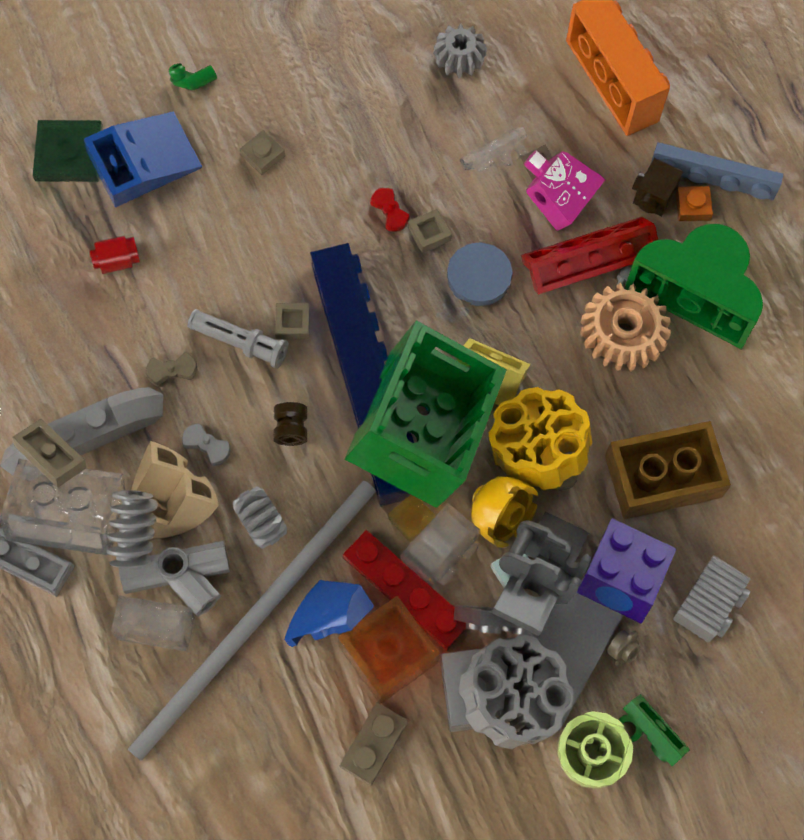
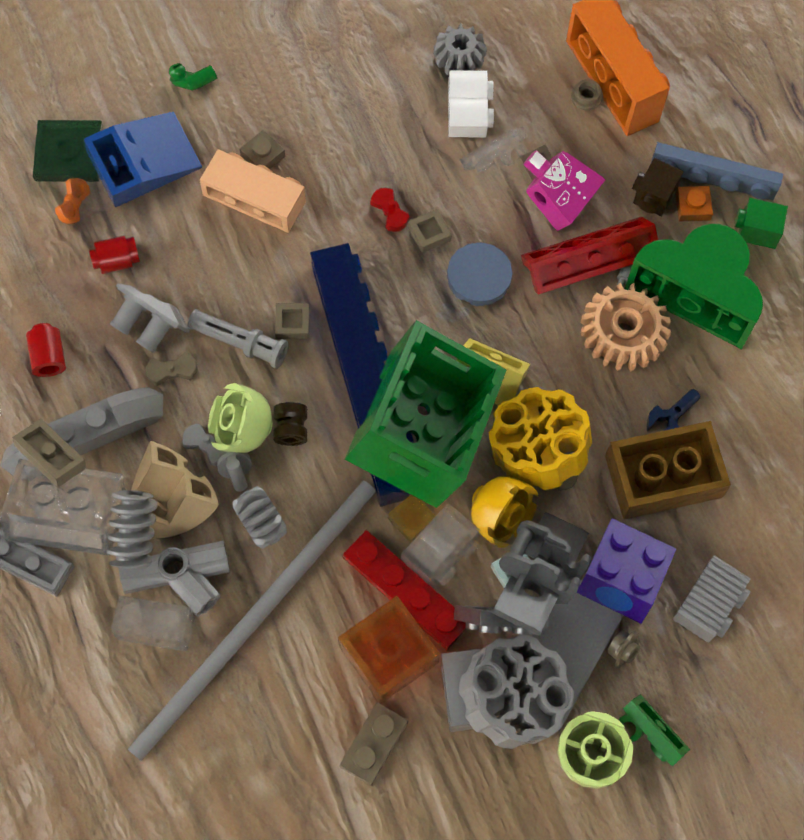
(45, 350): none -> red brick
(77, 191): none -> orange piece
(163, 317): none -> light grey connector
(235, 466): none -> light grey plate
(239, 419): none -> yellowish green cylinder
(253, 190): none -> light nougat brick
(328, 610): blue slope -> none
(469, 103): none -> white brick
(590, 88): none -> dark tan plate
(674, 413): none -> dark blue bar
(761, 222): none -> green brick

